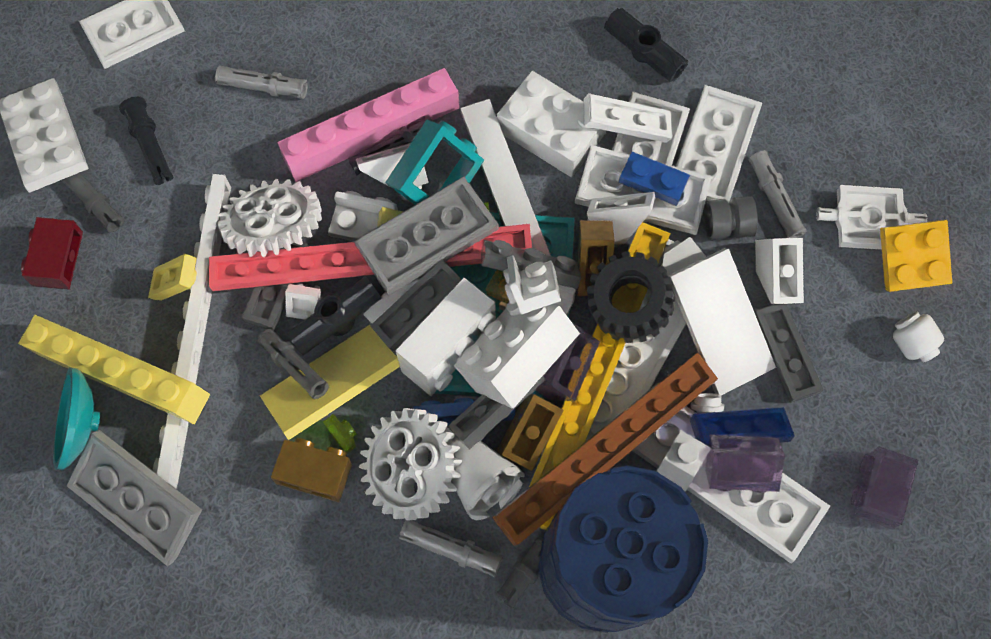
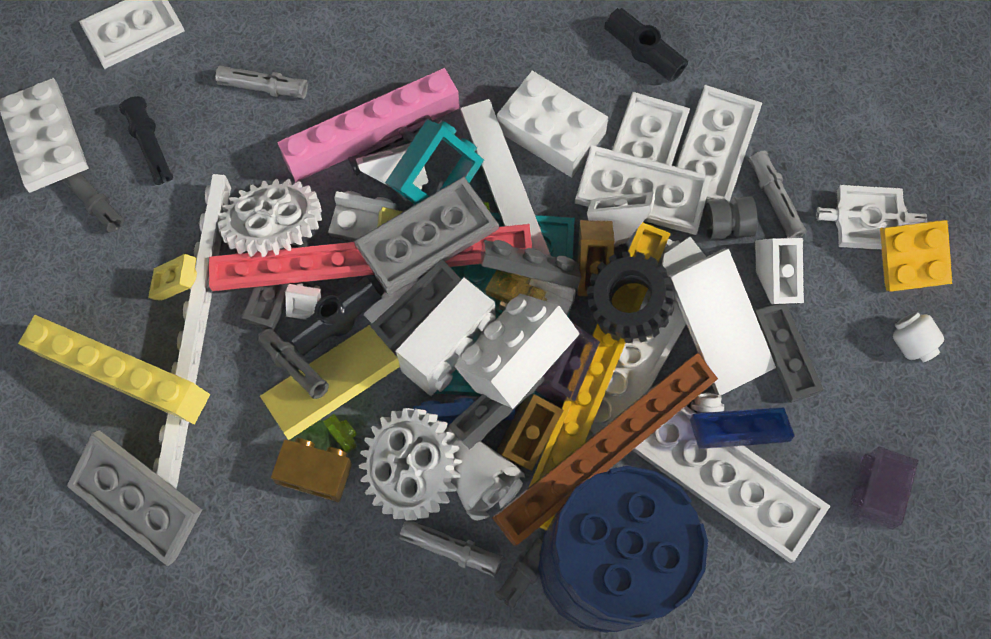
(52, 253): dark red brick -> none
(74, 419): teal dish -> none
(531, 287): white bracket -> none
(627, 118): white tile -> none
(652, 176): blue plate -> none
(683, 460): white slope -> none
(744, 463): clear purple brick -> none

